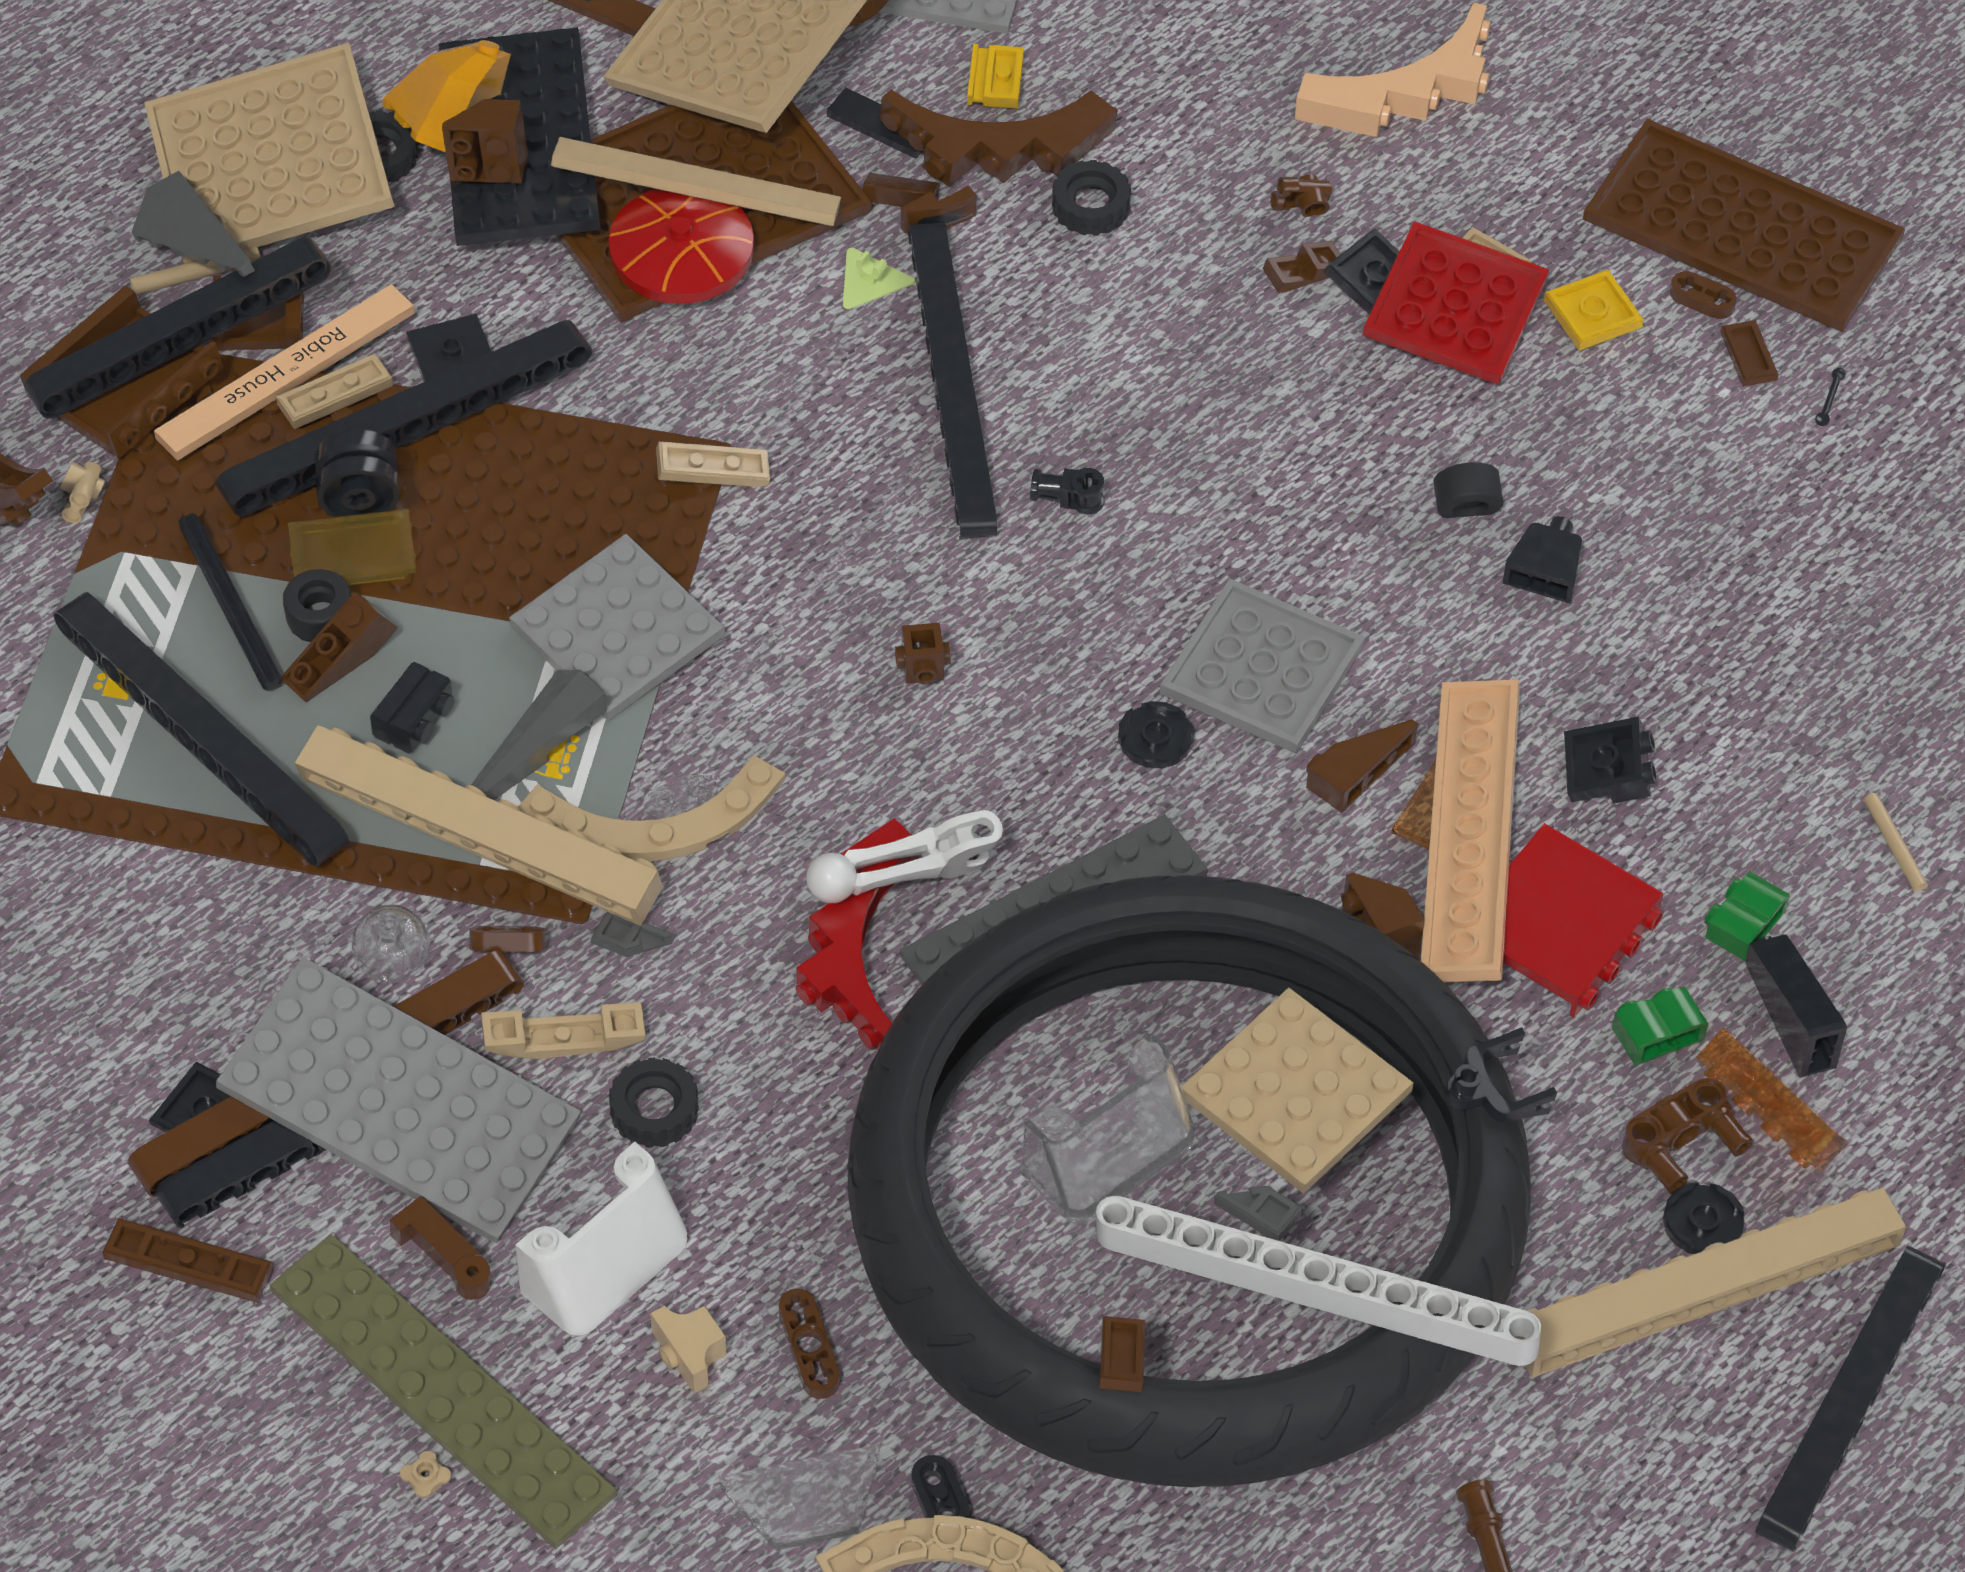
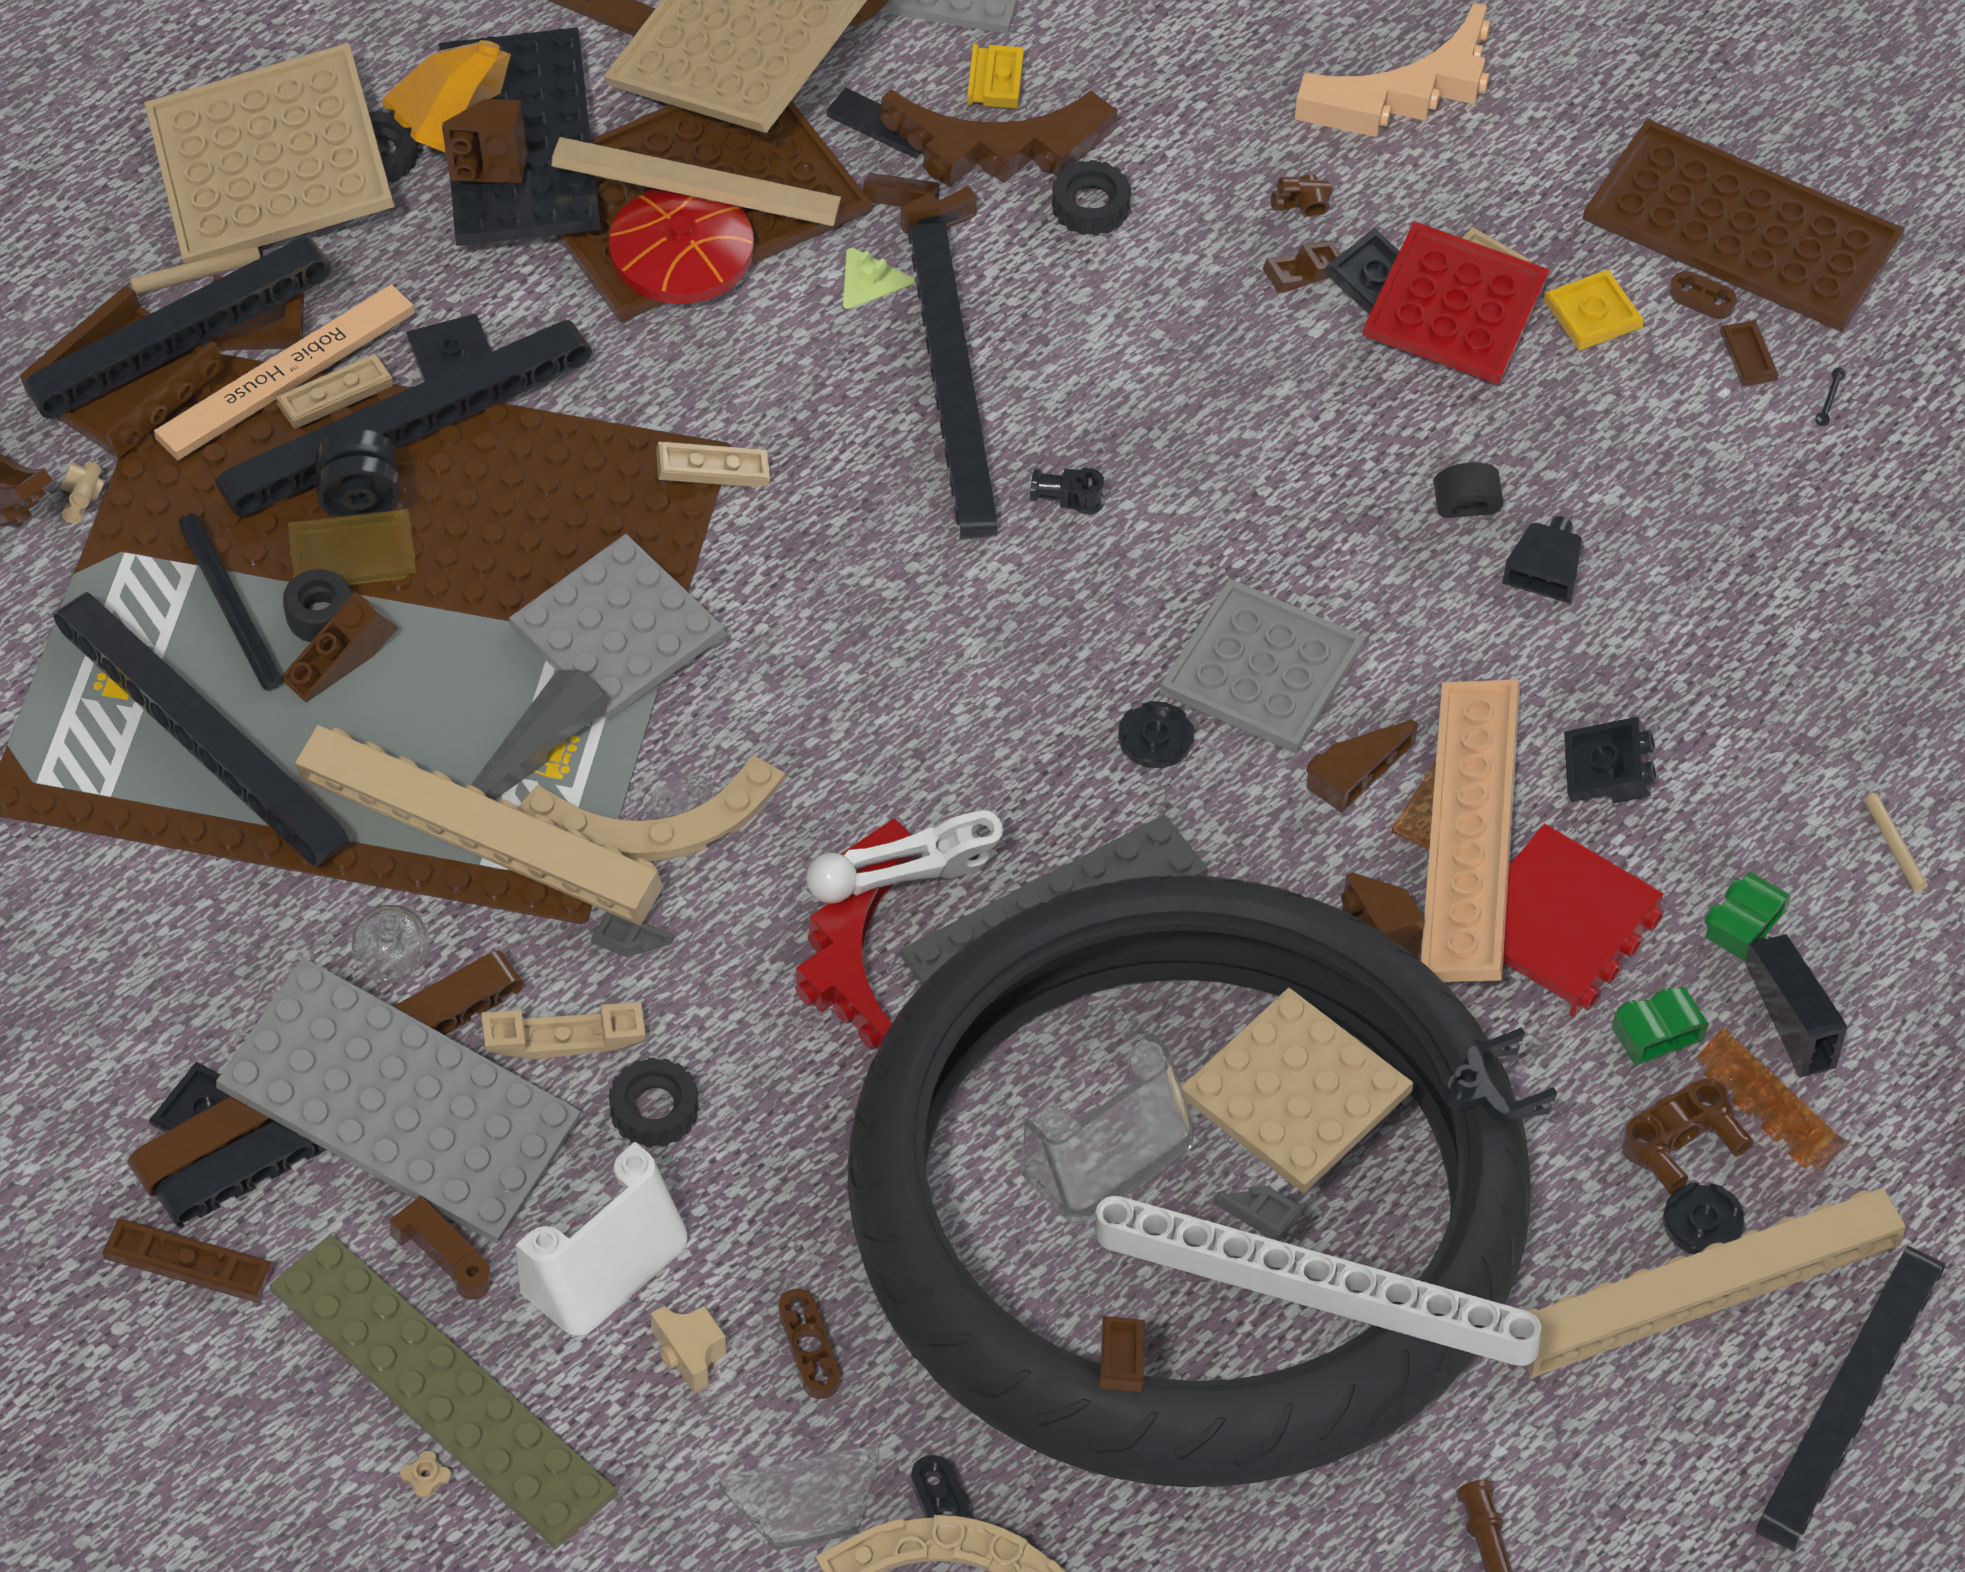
(180, 220): dark grey wedge -> none
(412, 708): black brick -> none
(507, 938): reddish brown beam -> none
(922, 653): reddish brown brick -> none

